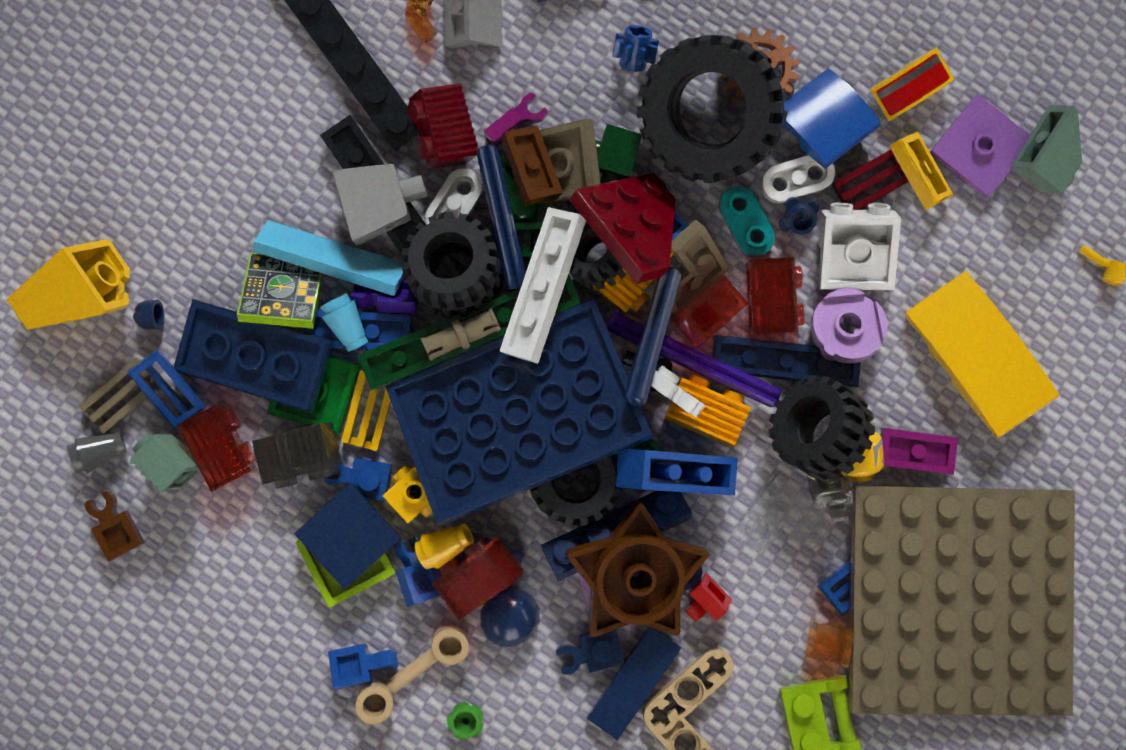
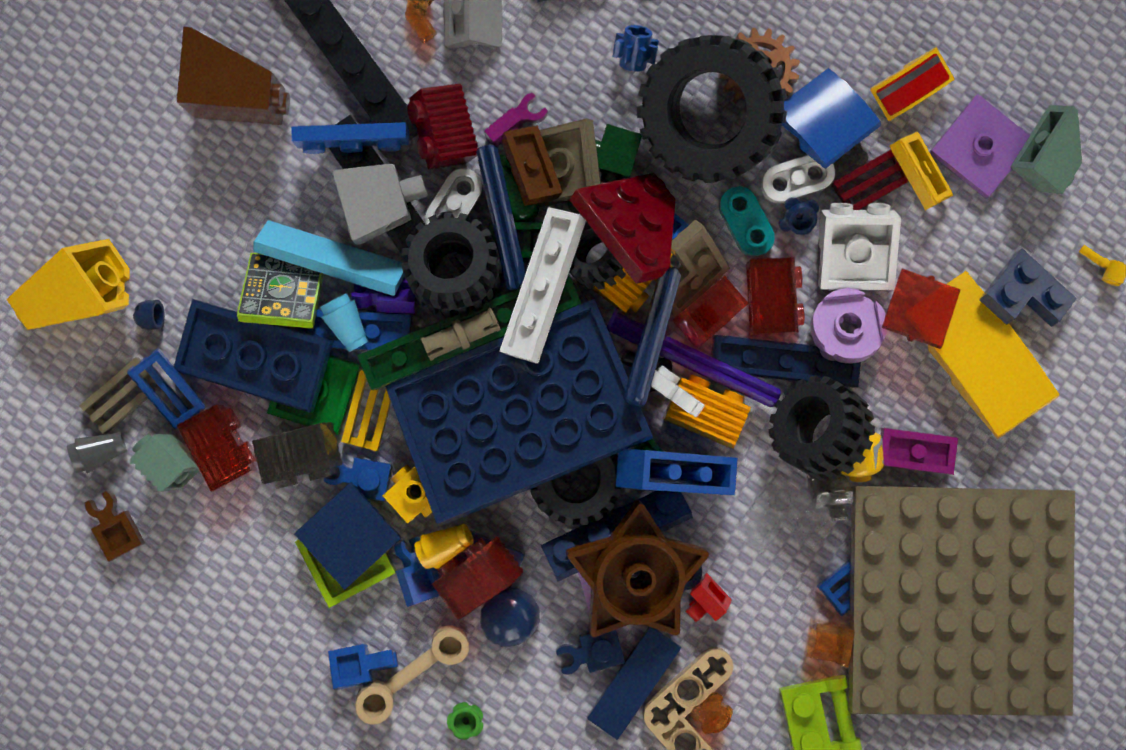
(226, 85): none -> reddish brown slope
(350, 137): none -> blue plate
(712, 714): none -> clear orange plate
(921, 308): none -> clear red piece
(1028, 283): none -> dark blue plate

